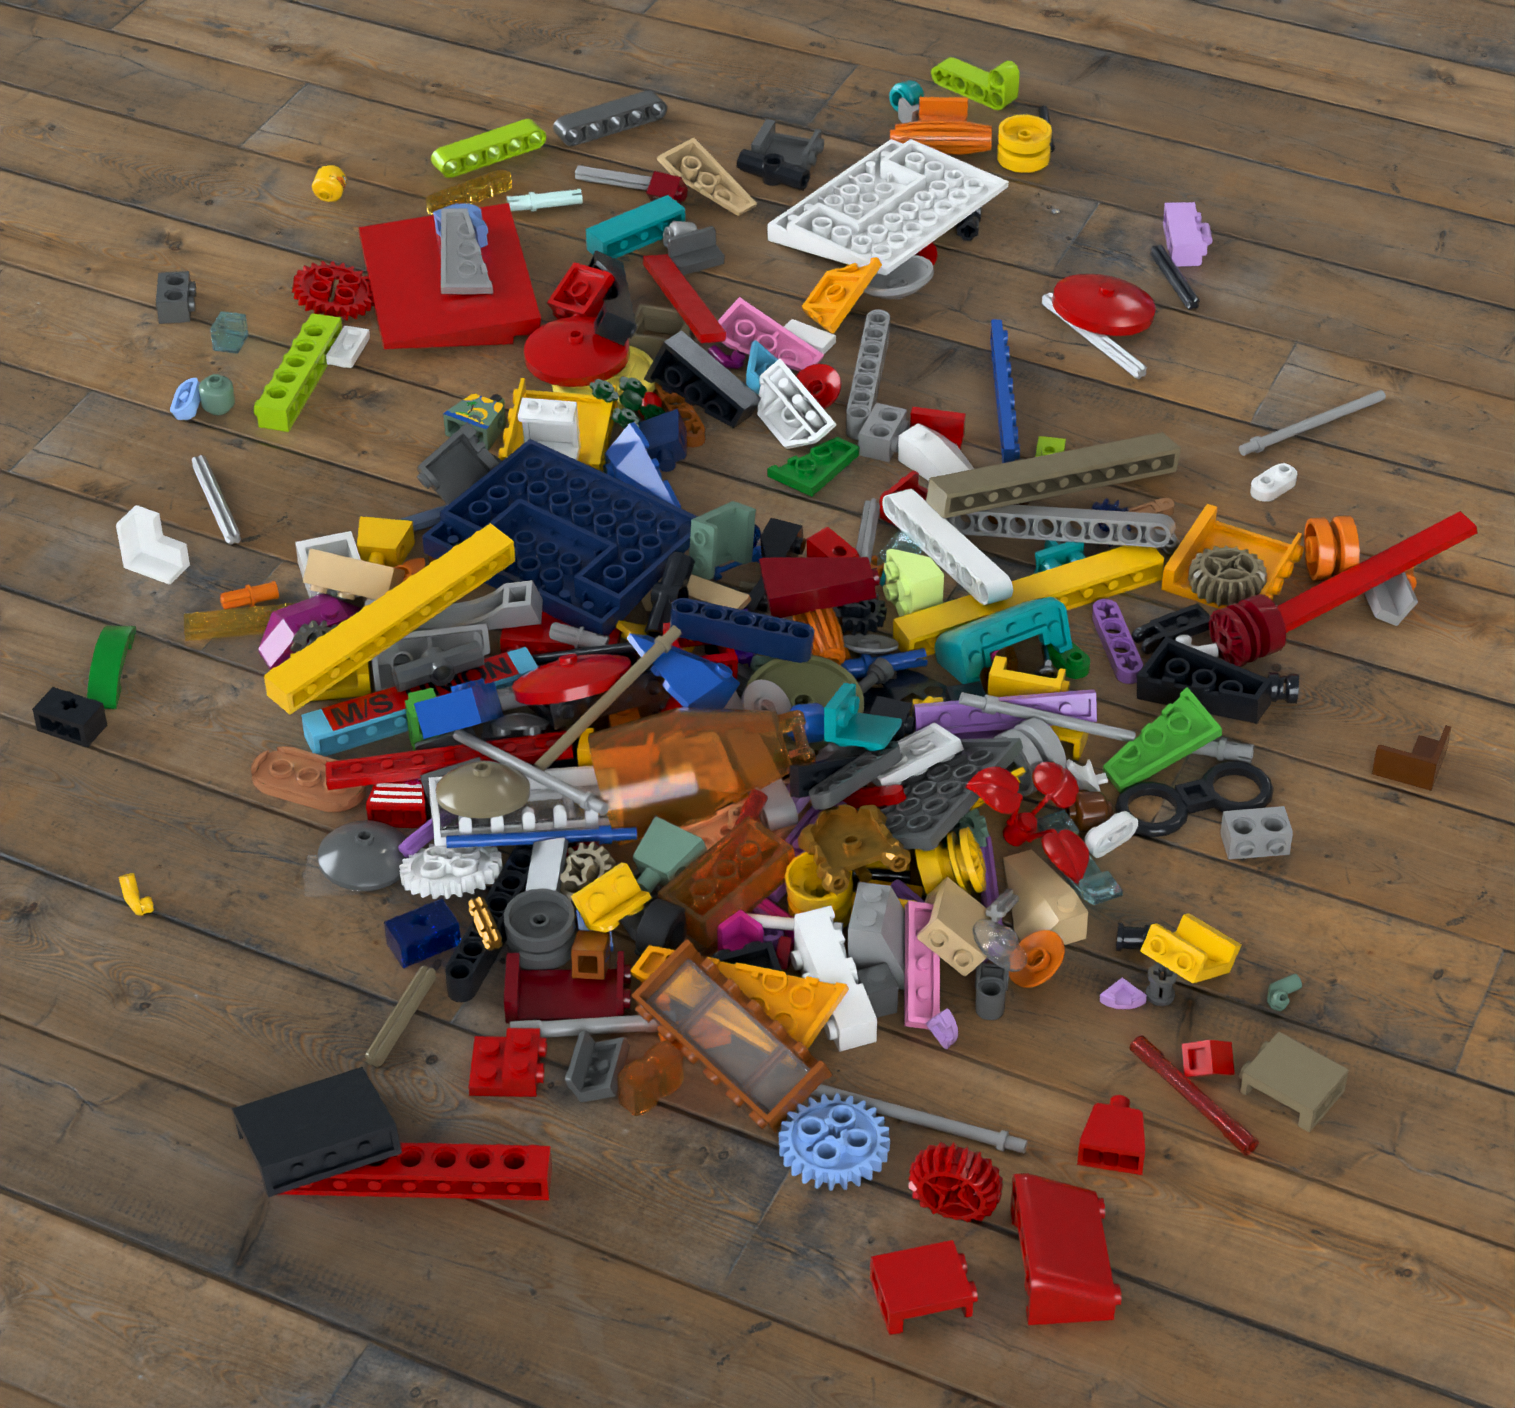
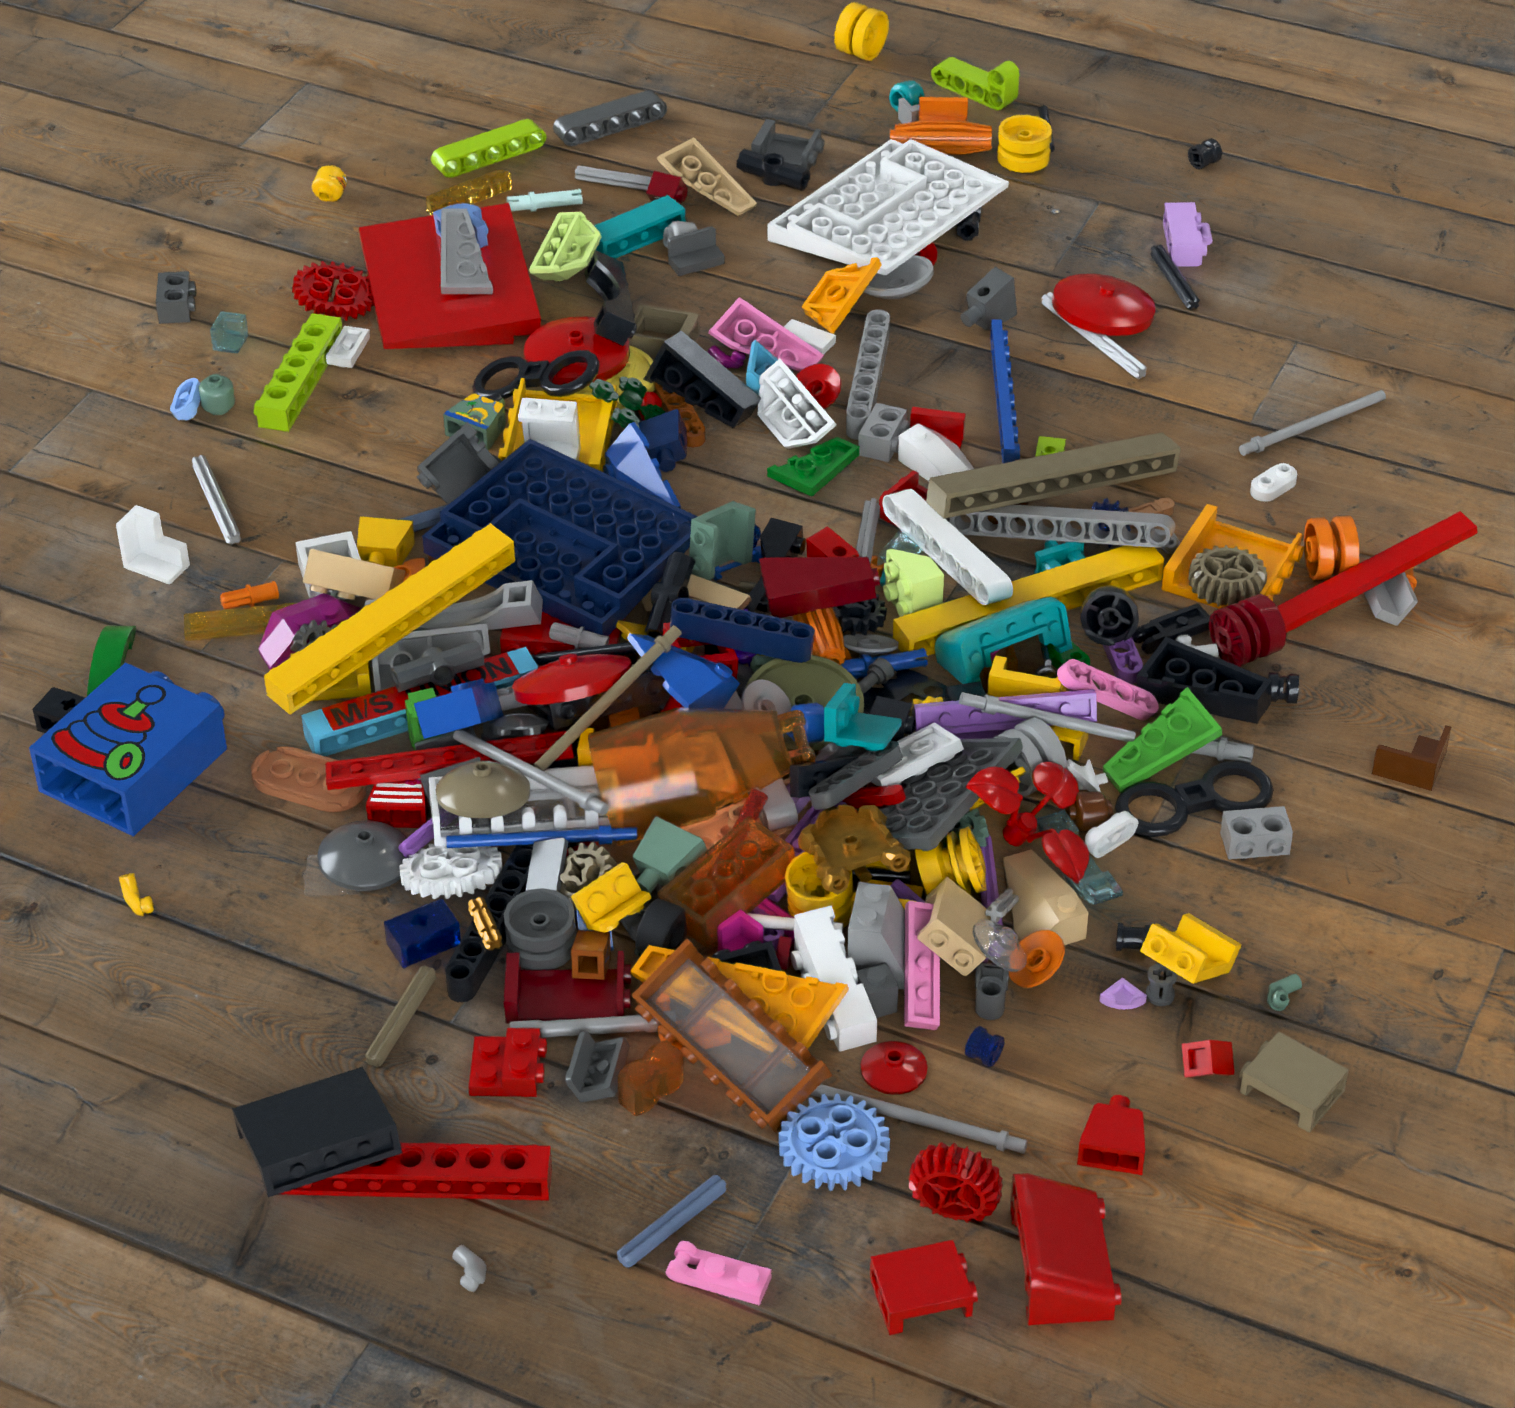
(129, 748): none -> blue brick
(473, 1267): none -> light grey arm
(538, 374): none -> black bar
(566, 247): none -> yellowish green wedge
(580, 292): red plate -> none
(671, 1221): none -> sand blue axle
(684, 299): red tile -> none
(719, 1274): none -> bright pink plate
(861, 31): none -> yellow wheel
(894, 1067): none -> red dish
(944, 1028): lavender tile -> none
(984, 1046): none -> clear blue wheel
(991, 299): none -> dark grey torso
(1109, 615): none -> black cylinder
(1136, 702): none -> bright pink beam
(1205, 153): none -> black wheel
(1231, 1129): clear red piece -> none

